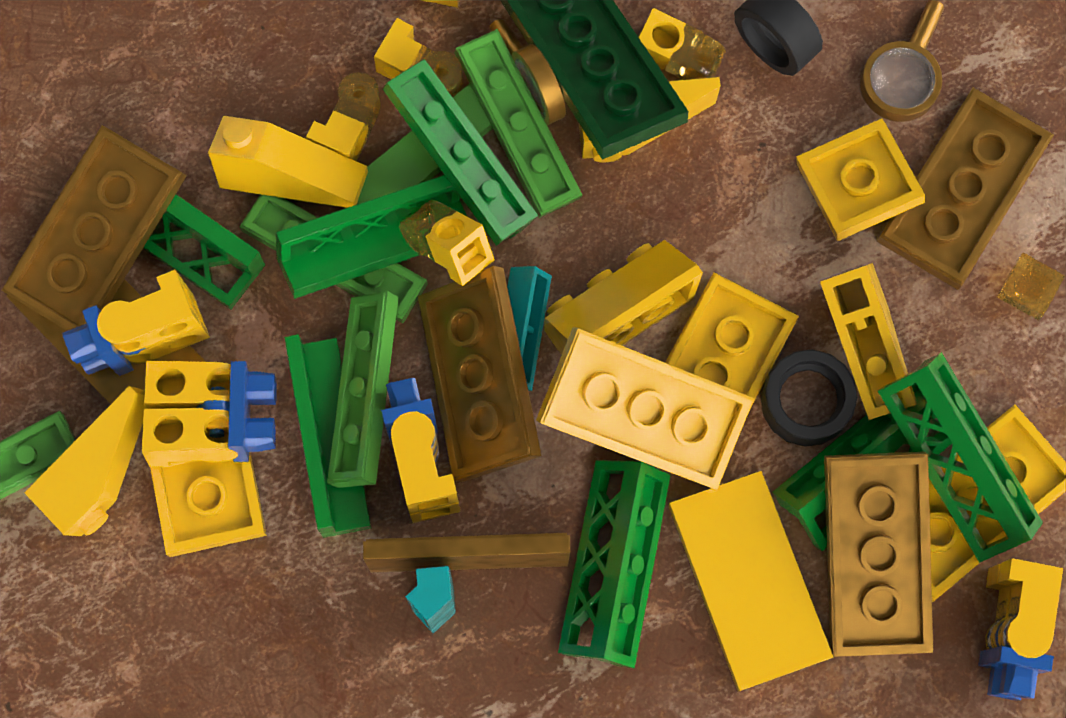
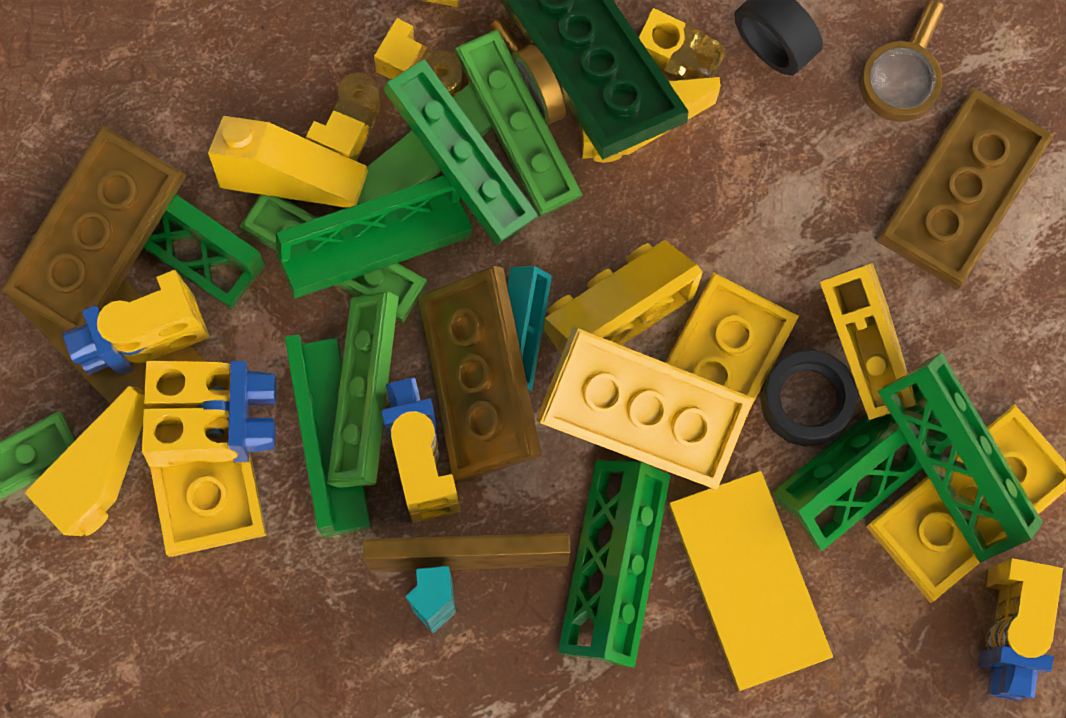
(448, 240): yellow leg -> none
(860, 179): yellow plate -> none
(878, 554): pearl gold tile -> none
(1030, 286): clear yellow plate -> none

